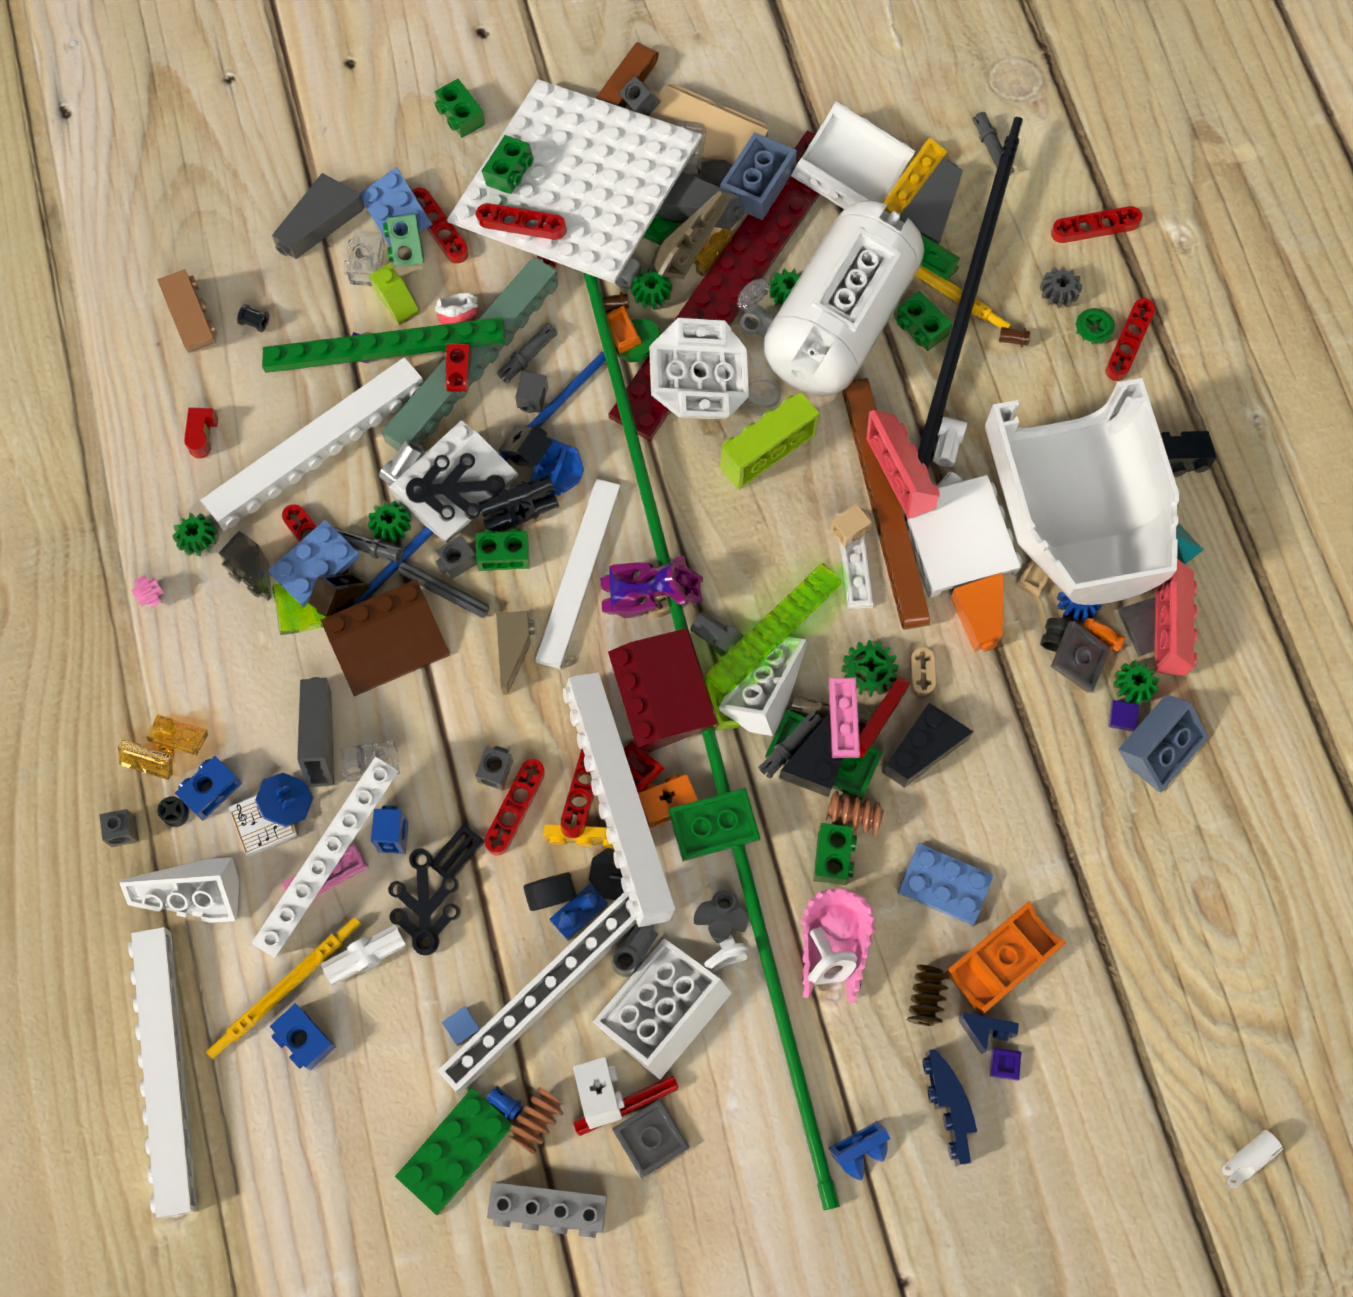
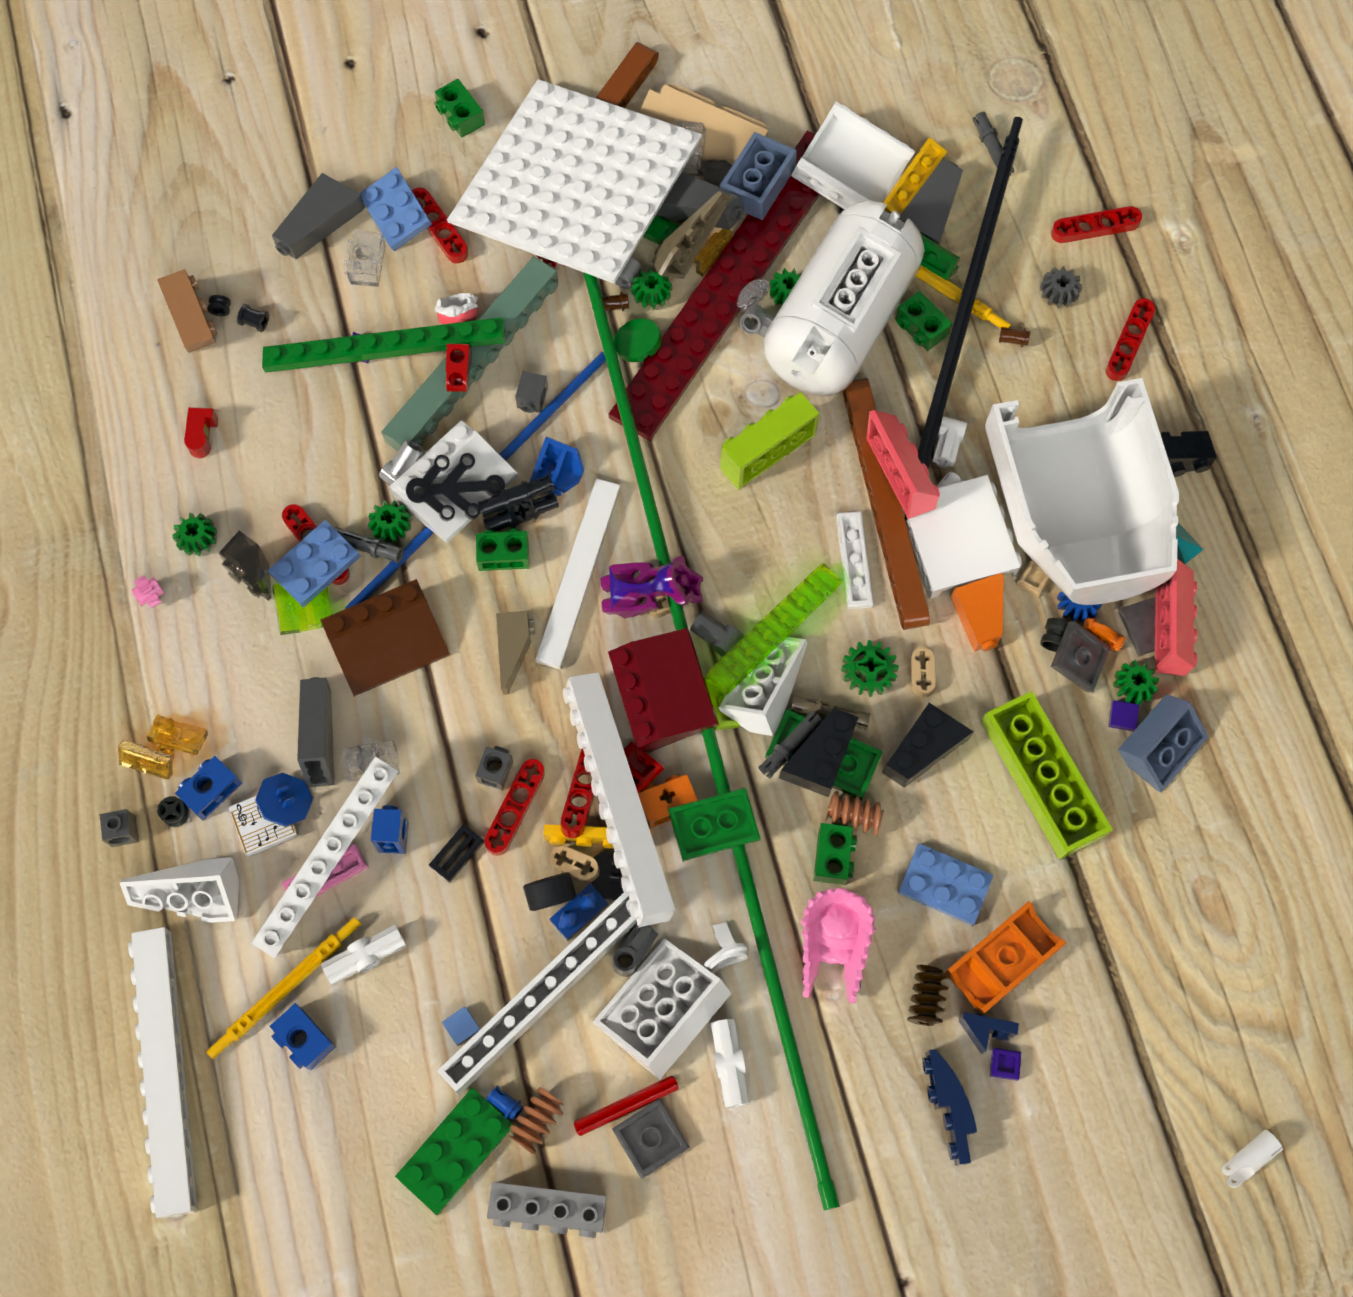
(219, 305): none -> black bush
(312, 445): white brick -> none
(336, 592): dark brown slope -> none
(393, 293): lime slope -> none
(410, 239): brick -> none
(424, 906): black plant -> none
(444, 589): dark grey axle -> none
(455, 547): dark grey brick -> none
(508, 164): green brick -> none
(520, 360): dark grey pin -> none
(522, 216): red beam -> none
(526, 445): black brick -> none
(576, 858): none -> tan beam
(598, 1108): white brick -> none
(622, 330): orange tile -> none
(645, 102): dark grey brick -> none
(711, 350): white piece -> none
(721, 920): dark grey plate -> none
(729, 1063): none -> white piece
(830, 959): white piece -> none
(844, 718): bright pink tile -> none
(850, 1151): blue tile -> none
(851, 525): tan brick -> none
(882, 714): red beam -> none
(1046, 775): none -> lime brick
(1092, 317): green gear -> none

